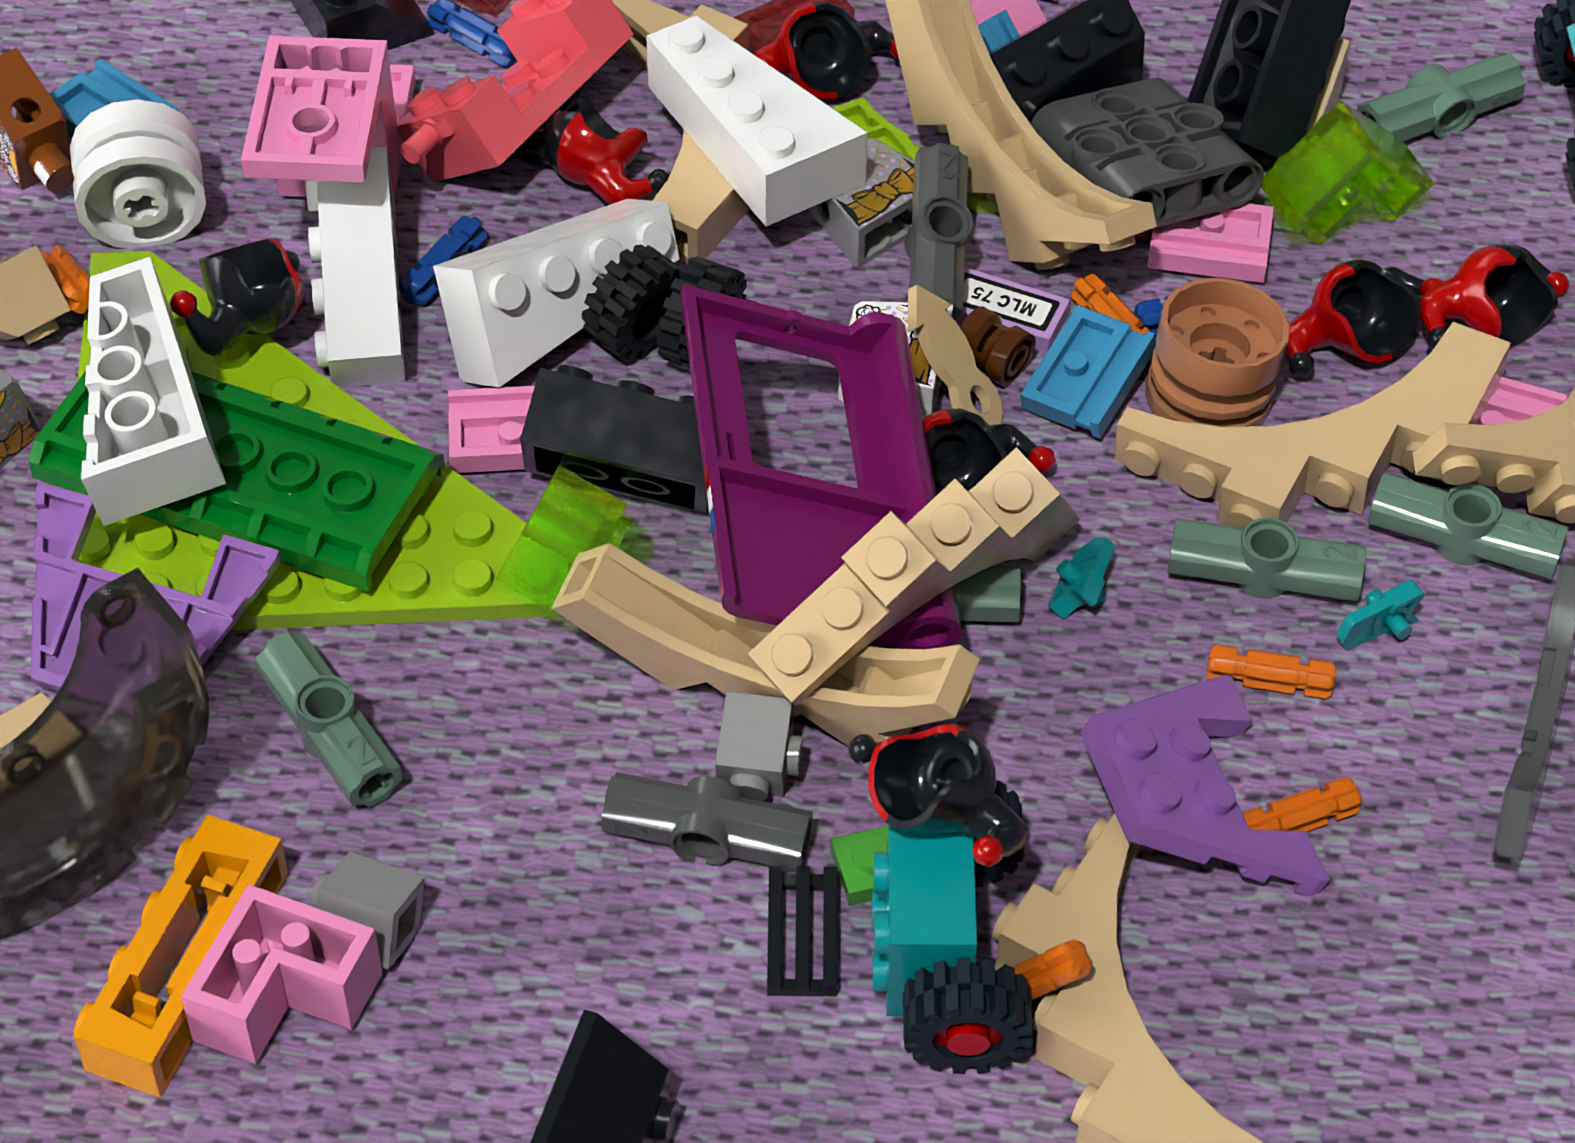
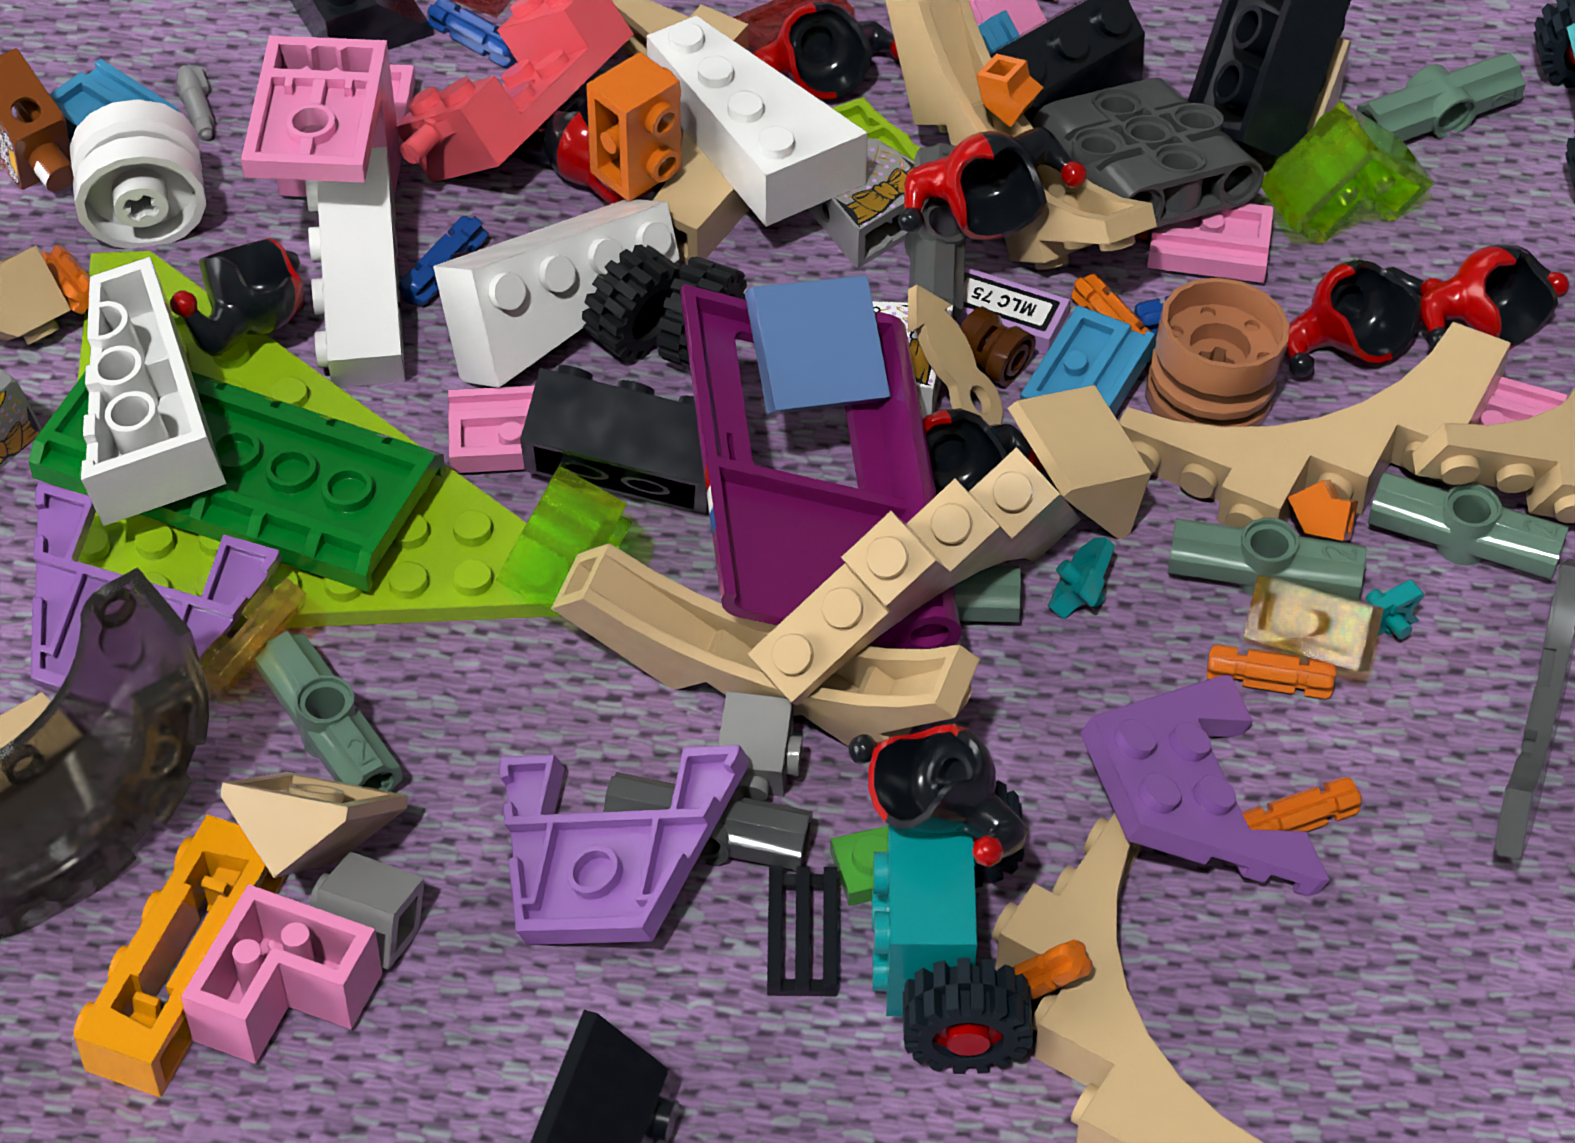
(193, 92): none -> light grey piece
(267, 617): none -> clear yellow plate
(306, 819): none -> tan slope
(608, 871): none -> medium lavender wing
(634, 126): none -> orange brick
(817, 344): none -> medium blue tile
(990, 182): none -> black piece
(1007, 87): none -> orange piece
(1086, 455): none -> tan slope
(1313, 622): none -> clear yellow plate
(1324, 512): none -> orange piece

